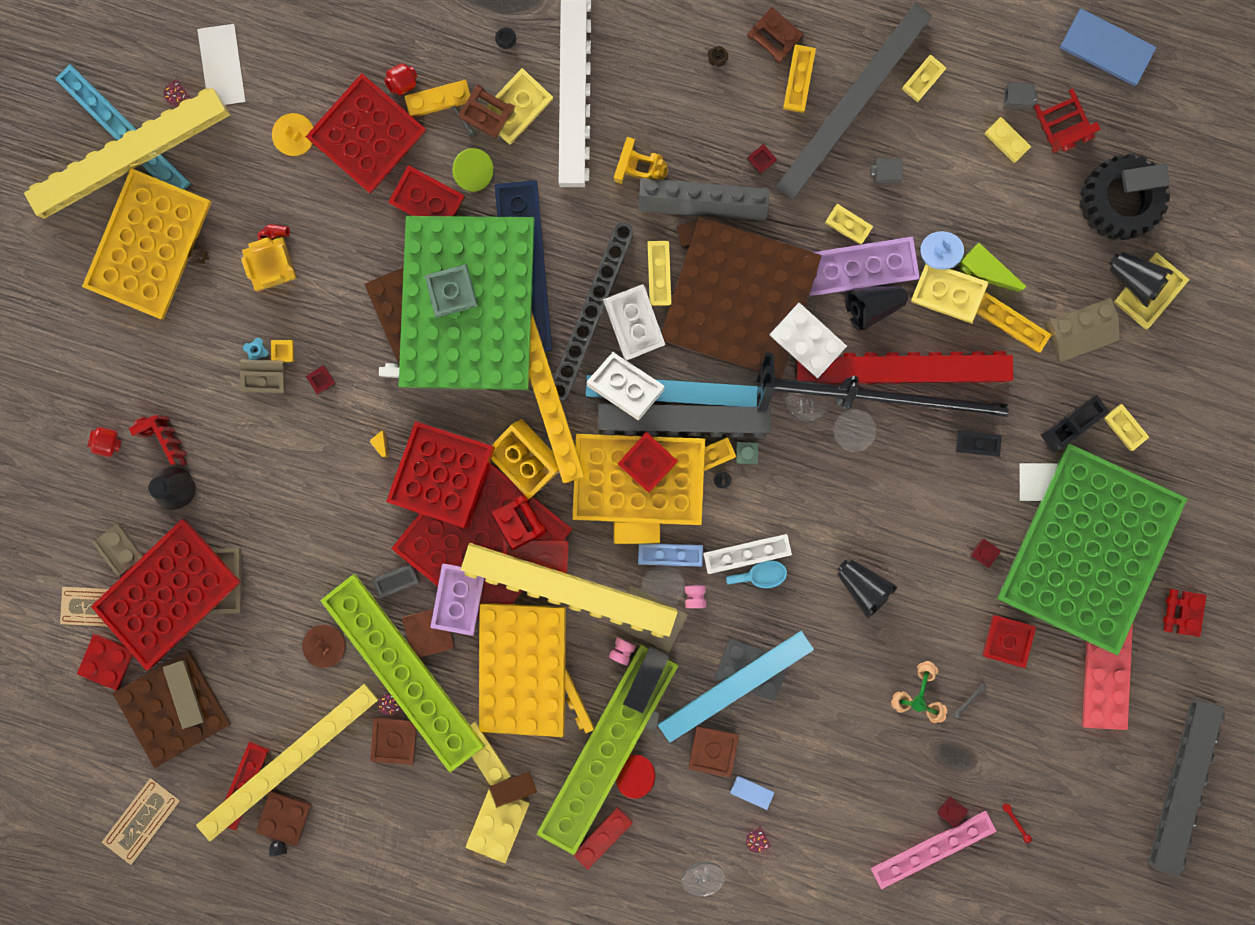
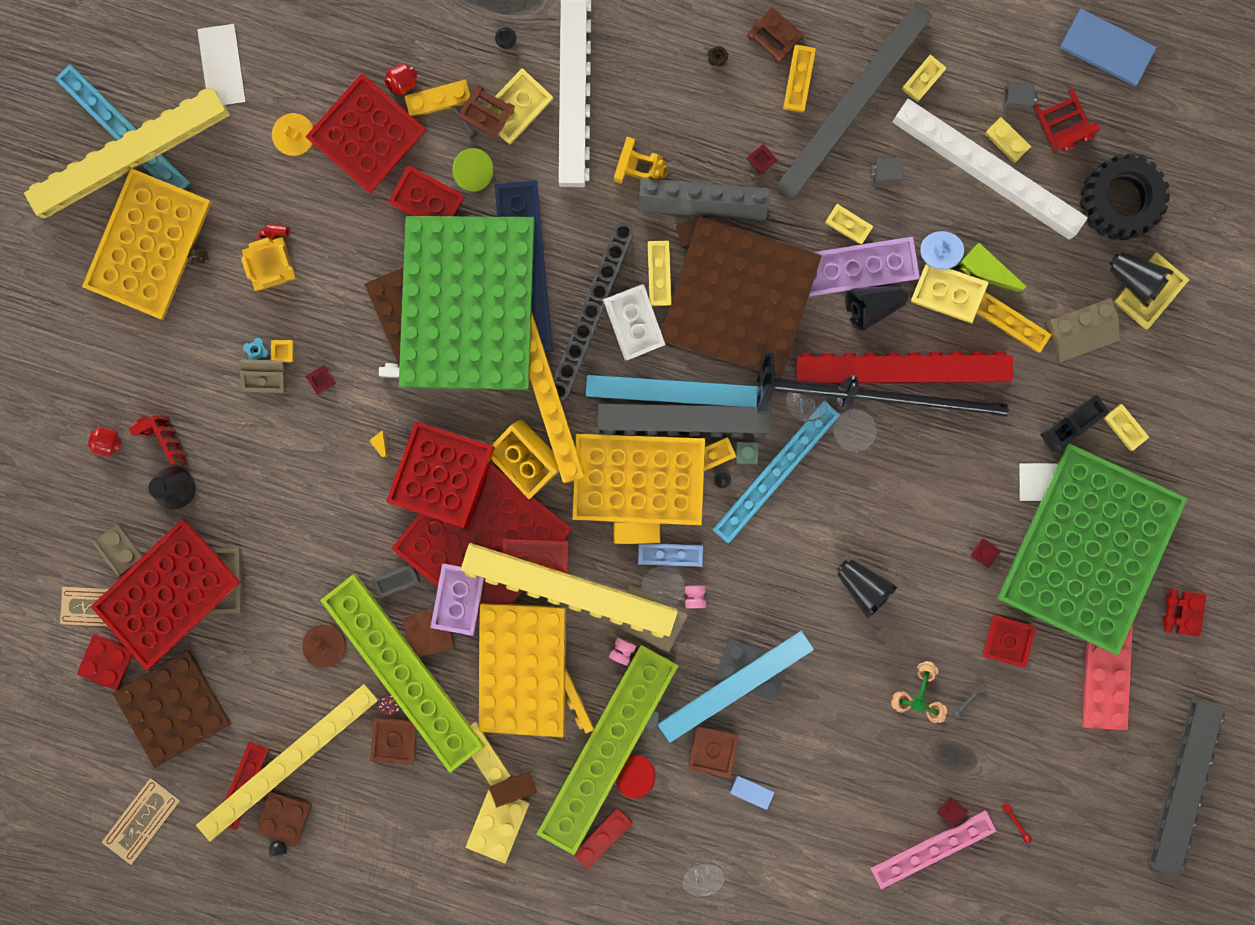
(175, 93): clear pink tile -> none
(183, 694): dark tan tile -> none
(451, 291): sand green tile -> none
(511, 525): red plate -> none
(625, 386): white plate -> none
(646, 679): black slope -> none
(647, 462): red plate -> none
(747, 553): white plate -> none
(757, 840): clear pink tile -> none
(763, 575): medium azure piece -> none
(773, 475): none -> medium azure tile
(808, 340): white plate -> none
(978, 443): black plate -> none
(989, 169): none -> white brick
(1145, 178): dark grey tile -> none

